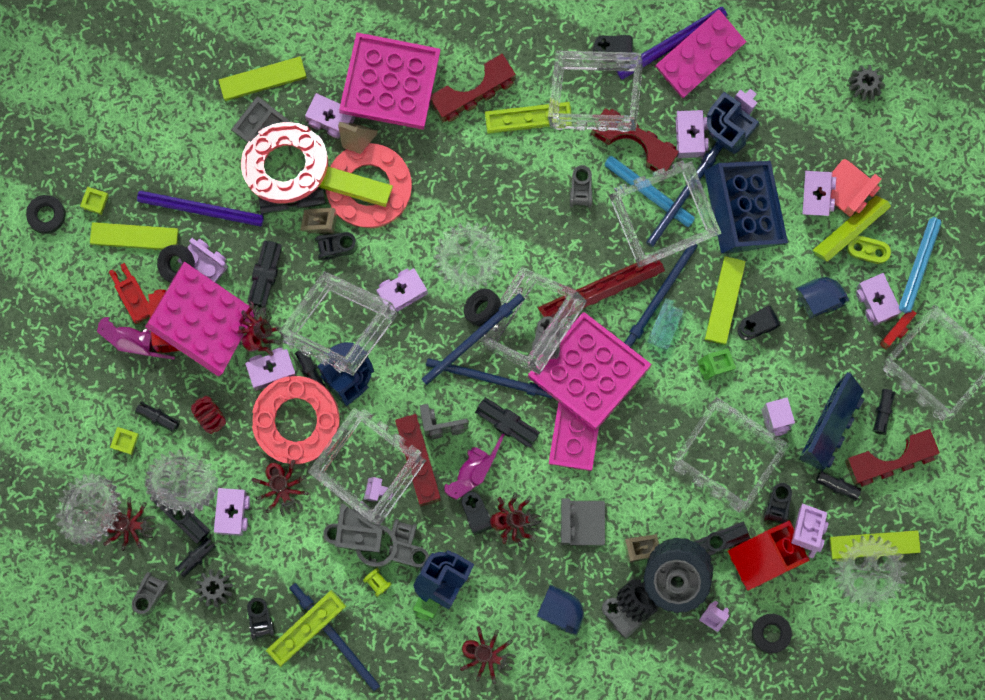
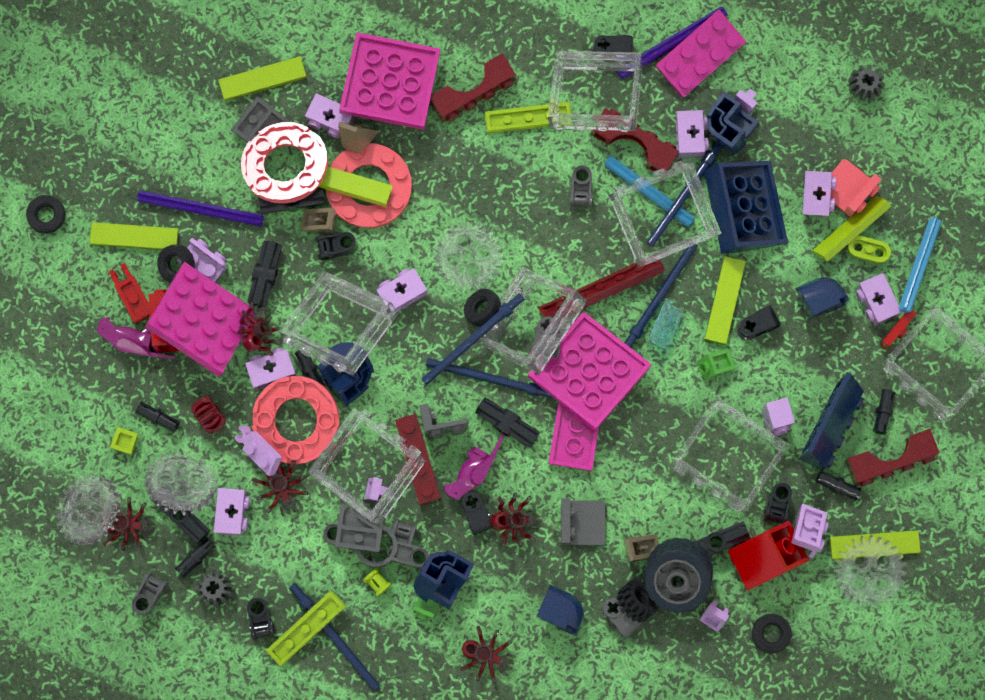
(94, 200): lime plate -> none
(259, 450): none -> lavender plate

